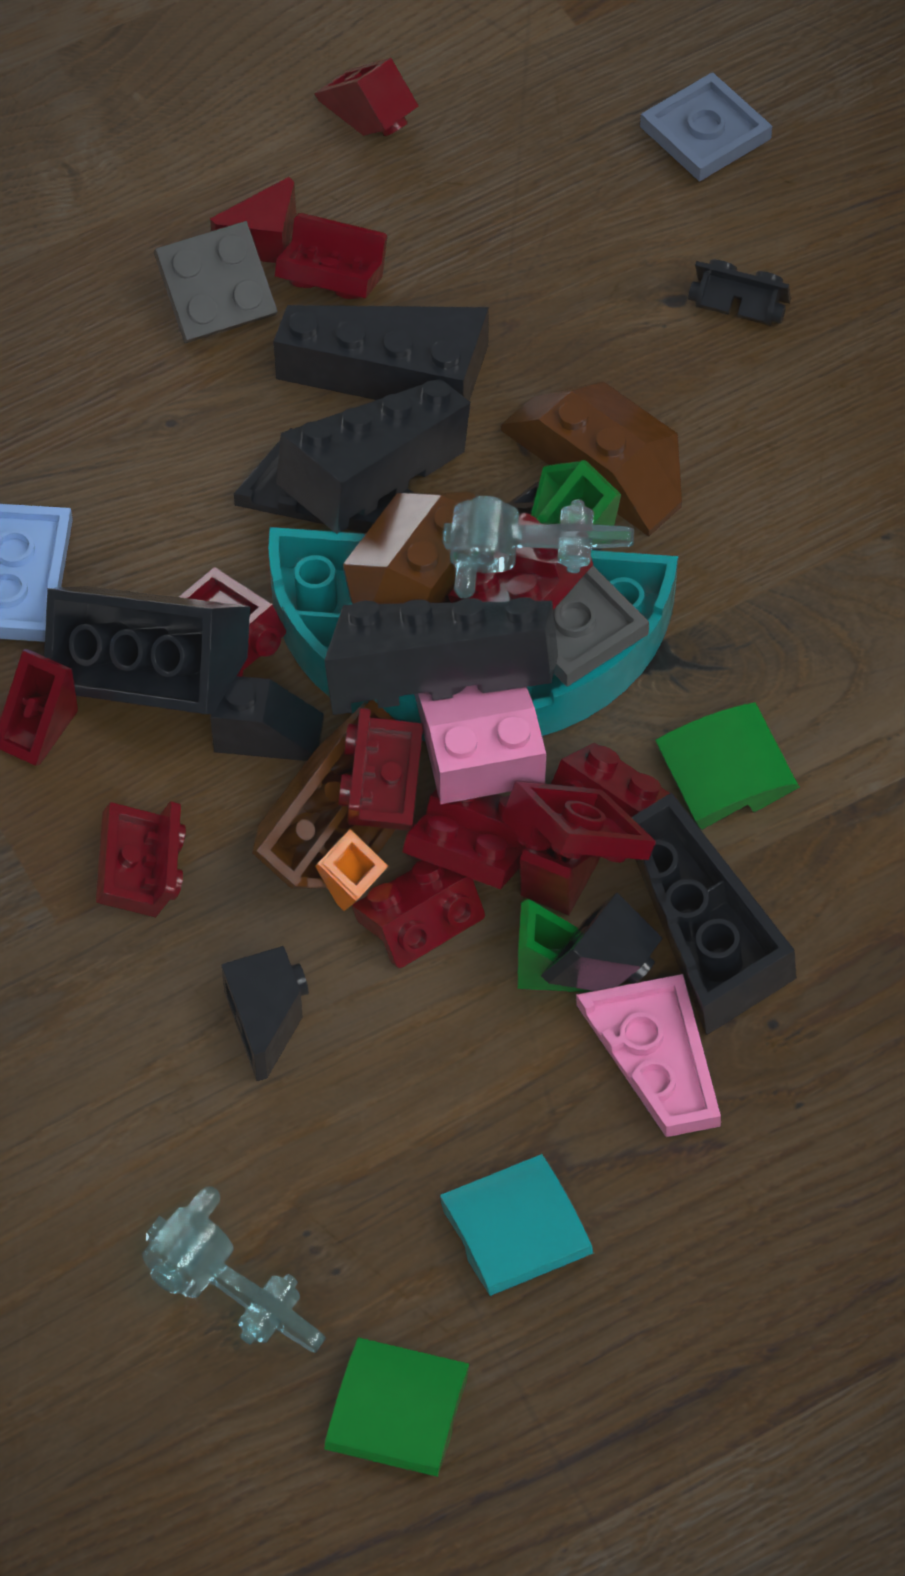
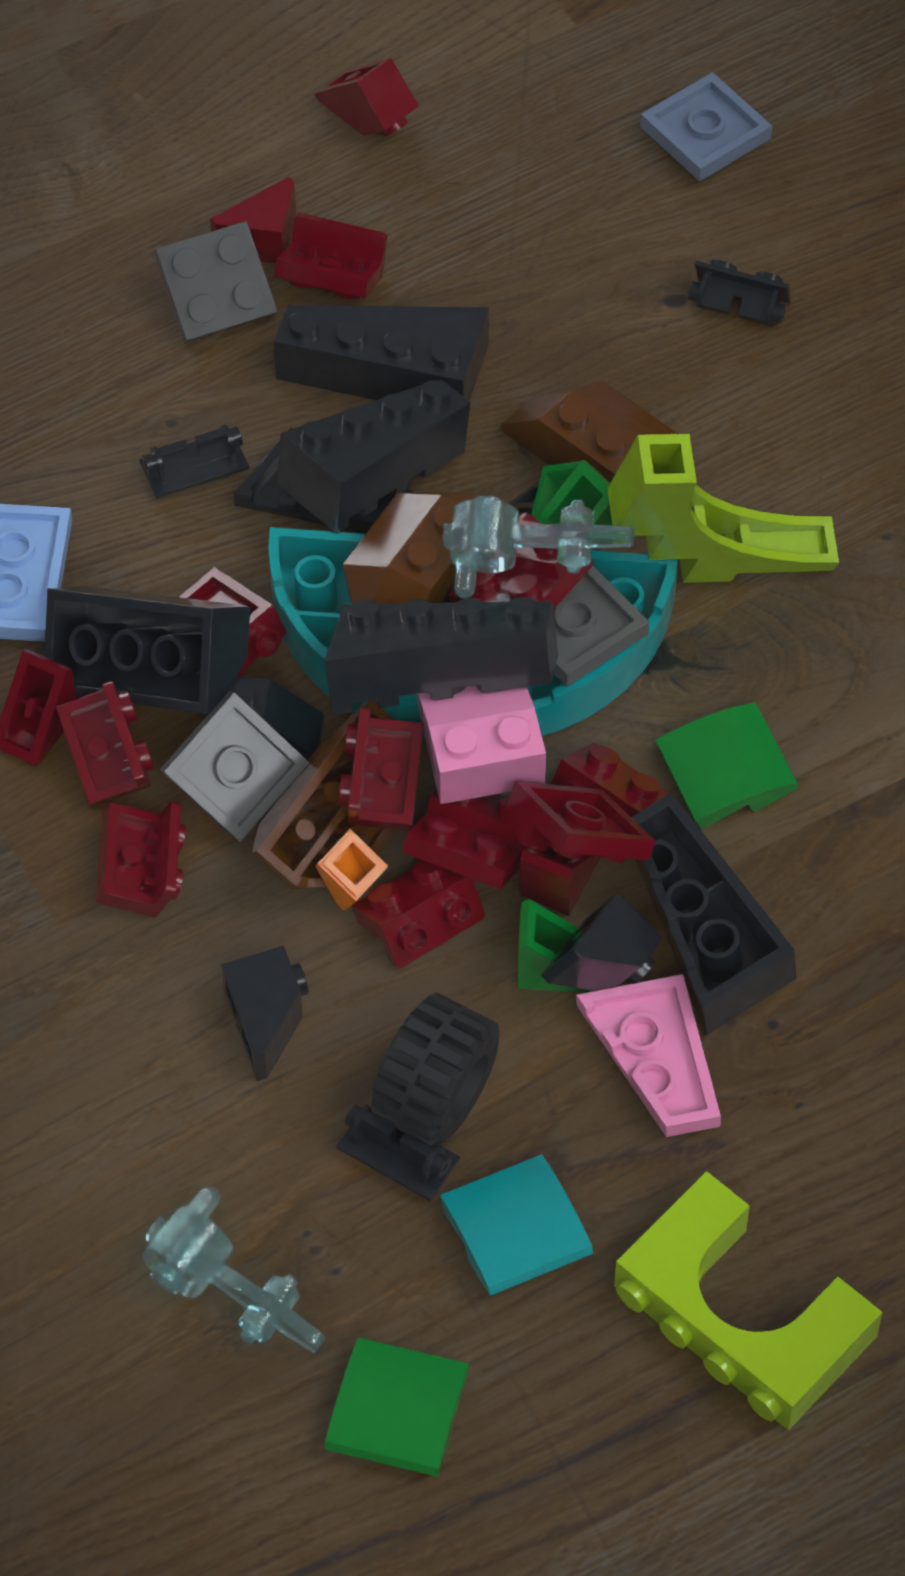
(104, 744): none -> dark red bracket
(196, 463): none -> black hinge
(234, 766): none -> plate
(396, 1153): none -> black hinge
(435, 1069): none -> black tyre
(711, 537): none -> lime arch
(775, 1369): none -> lime arch

